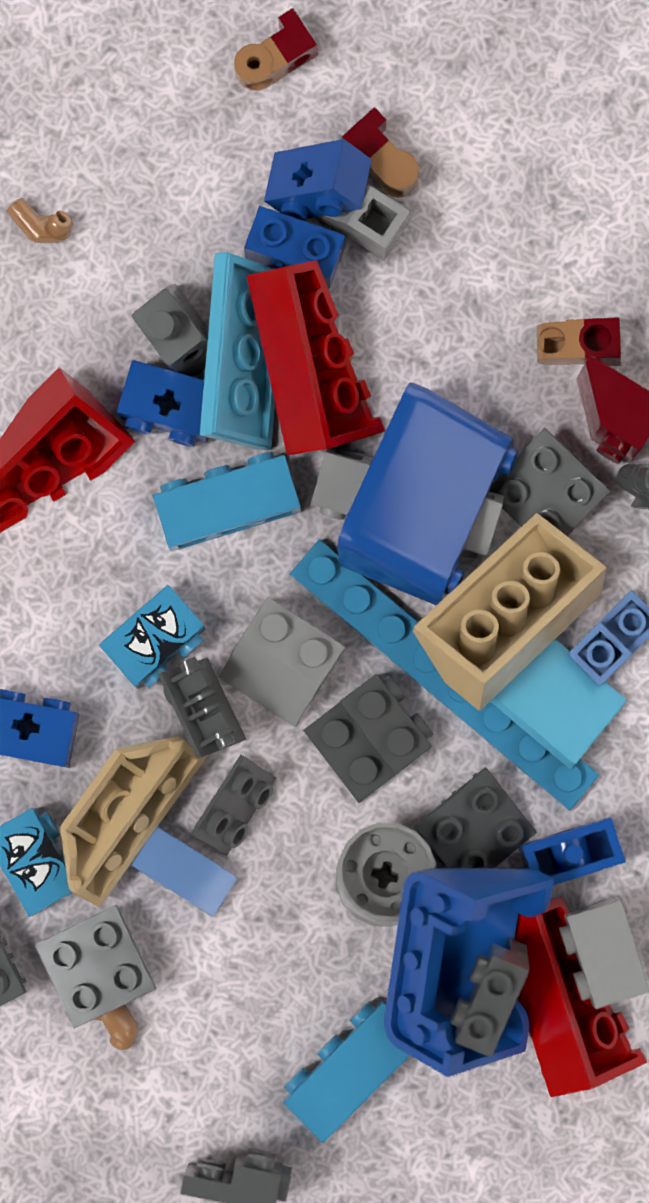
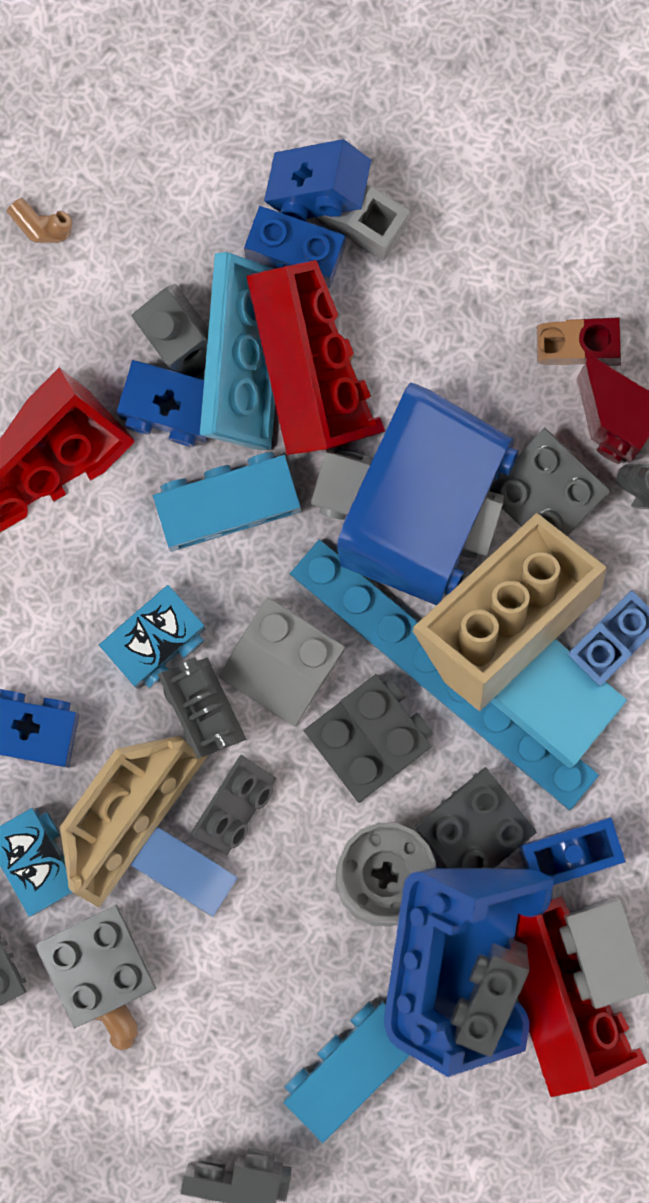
(277, 56): leg -> none
(390, 168): leg -> none

